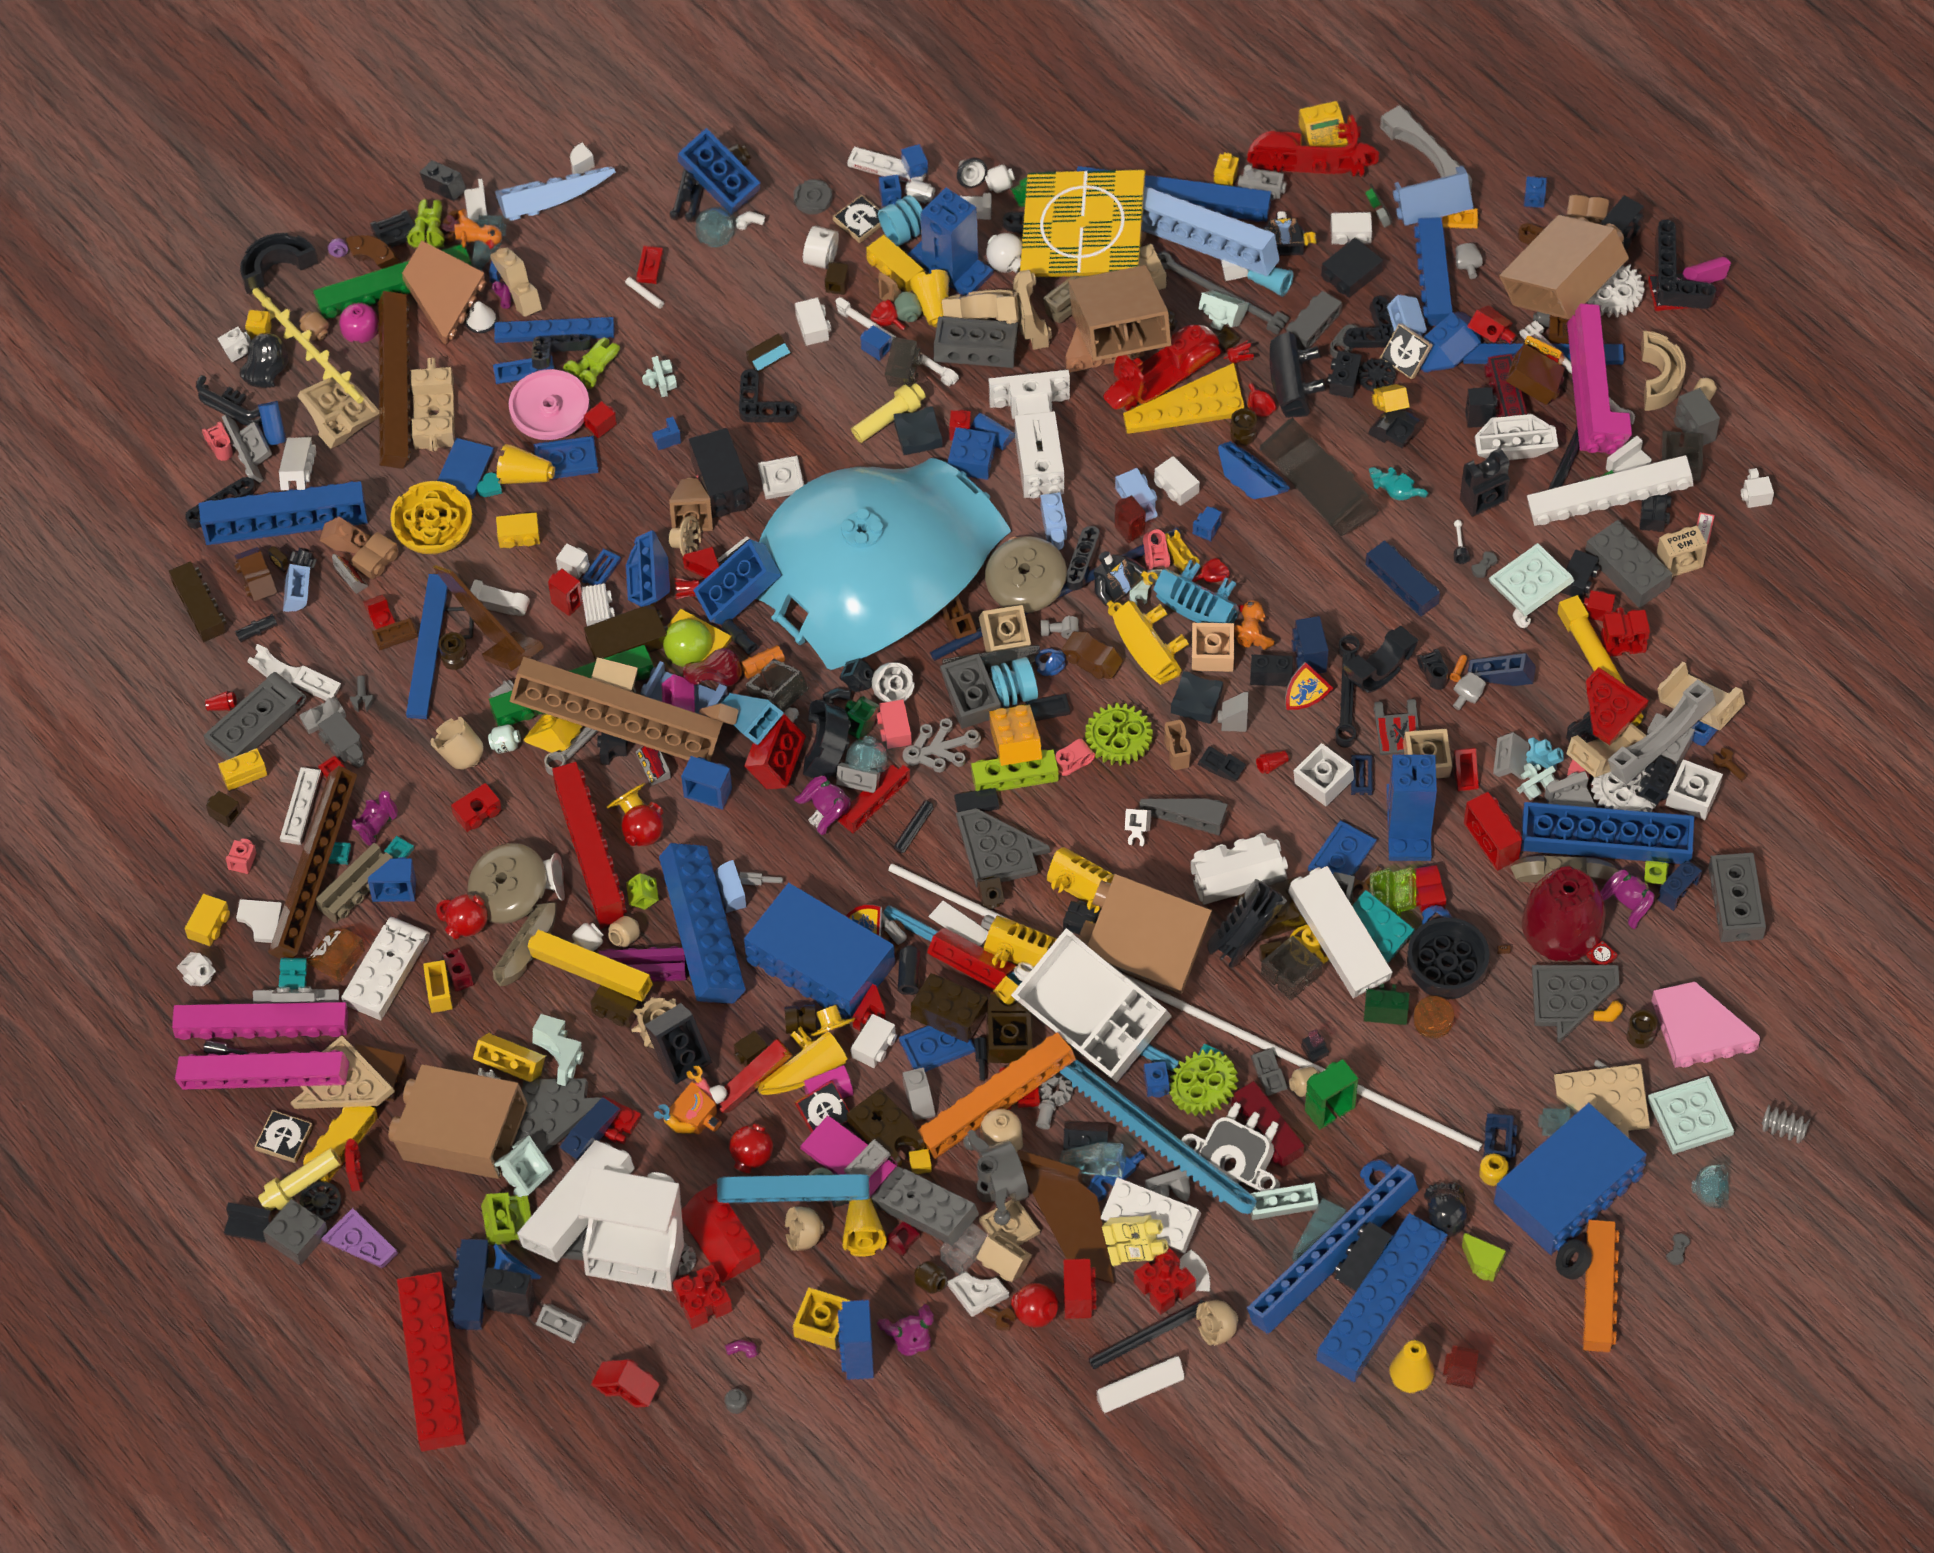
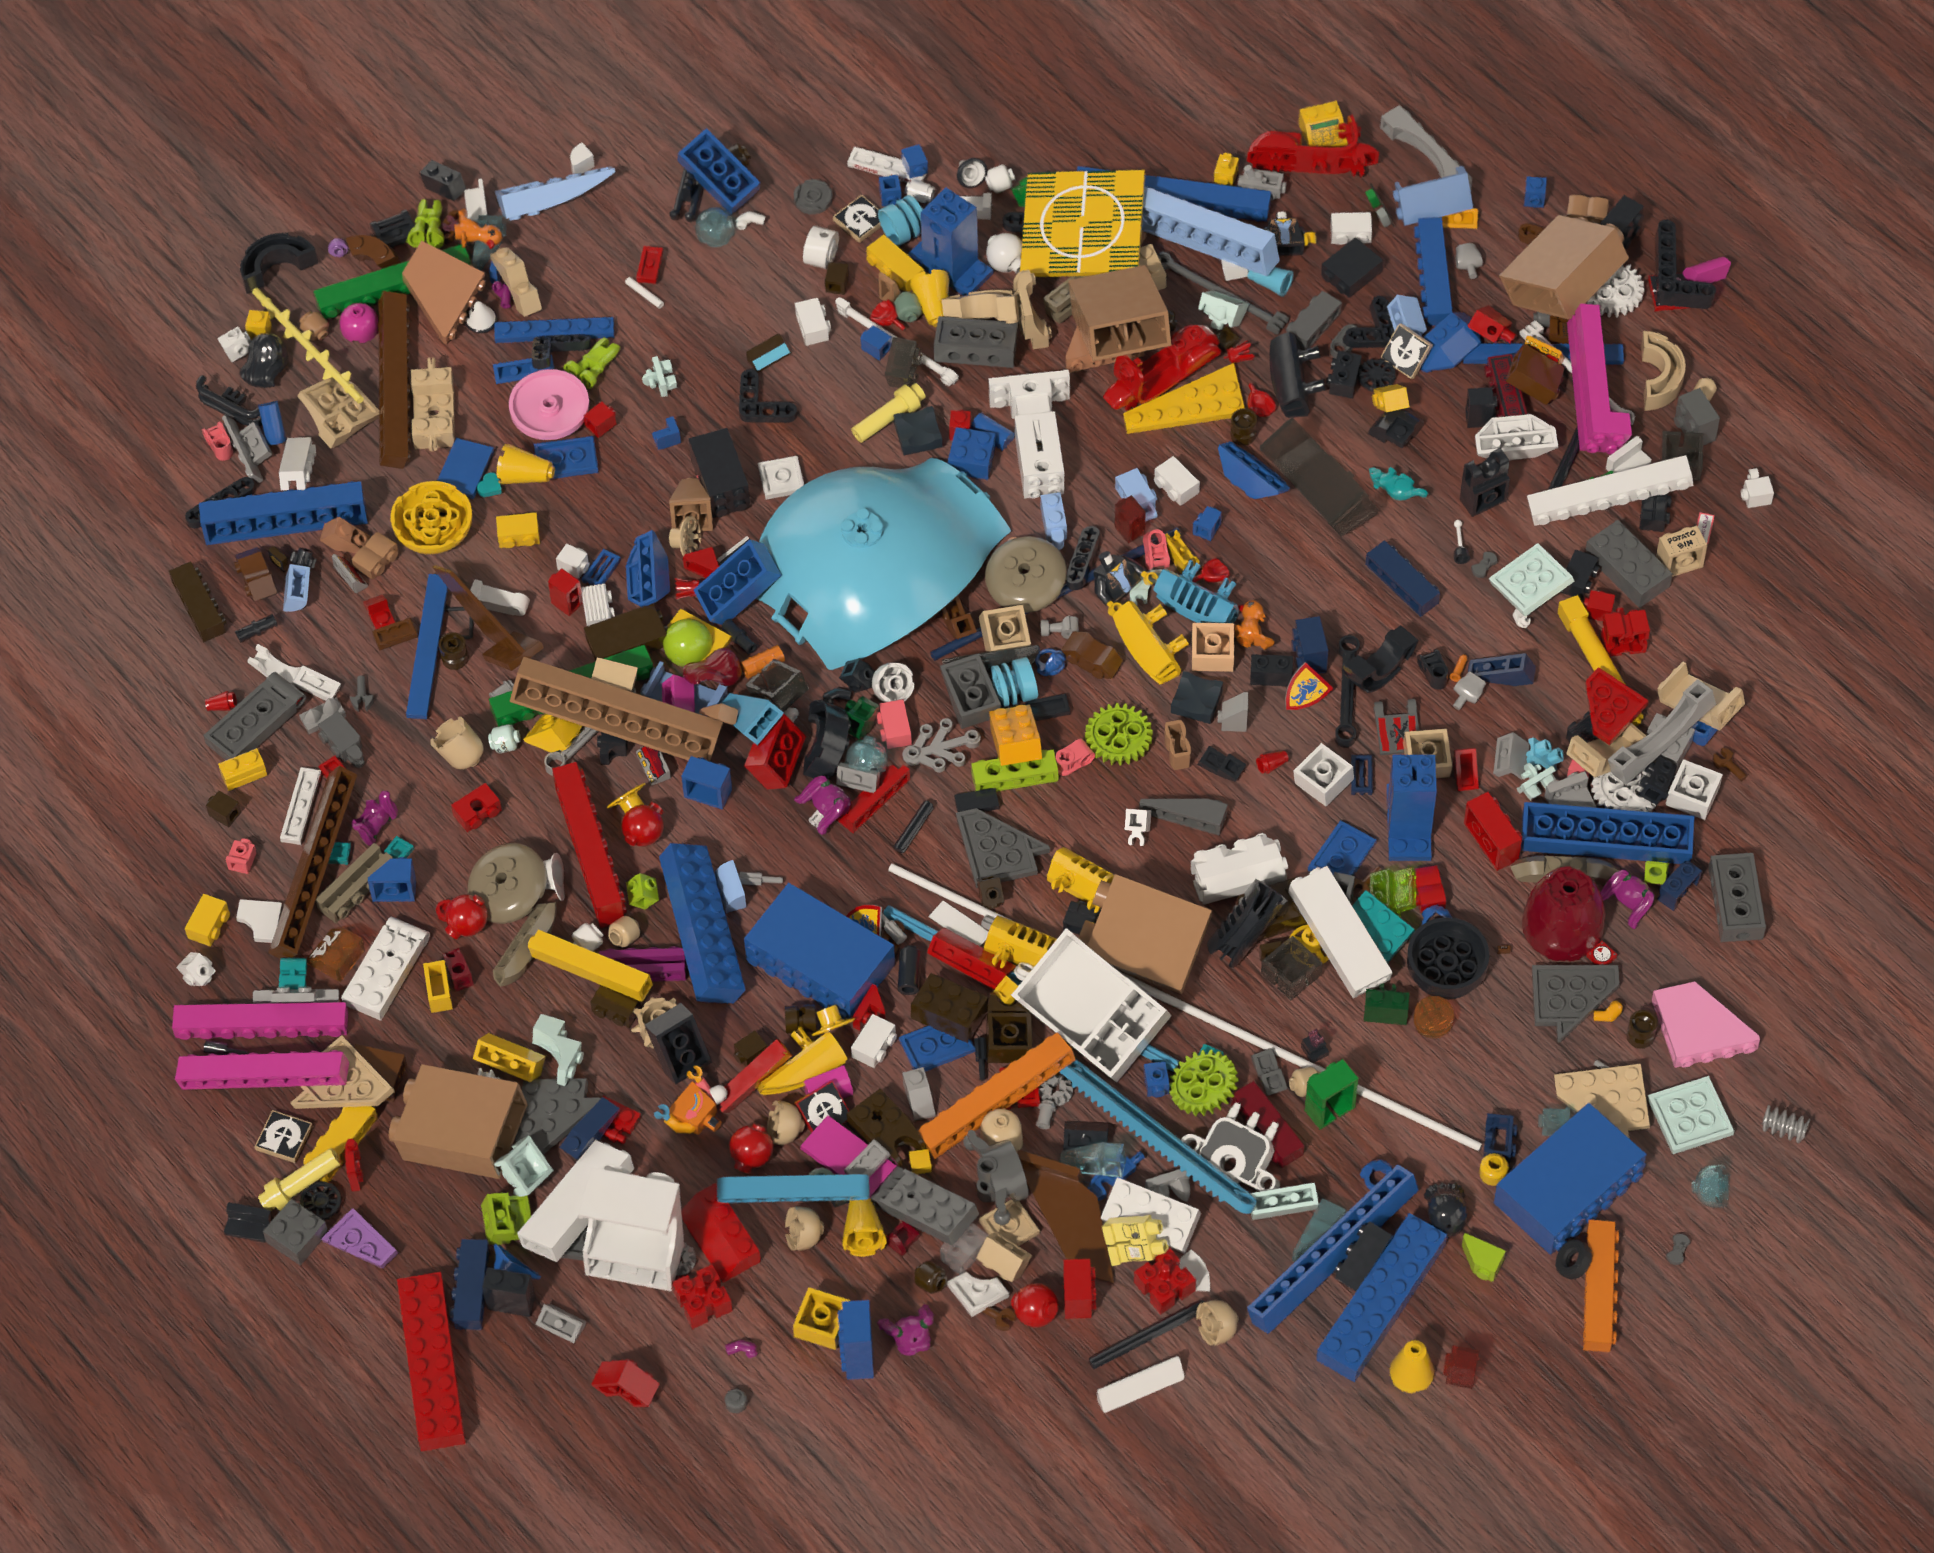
(784, 1123): none -> tan cylinder

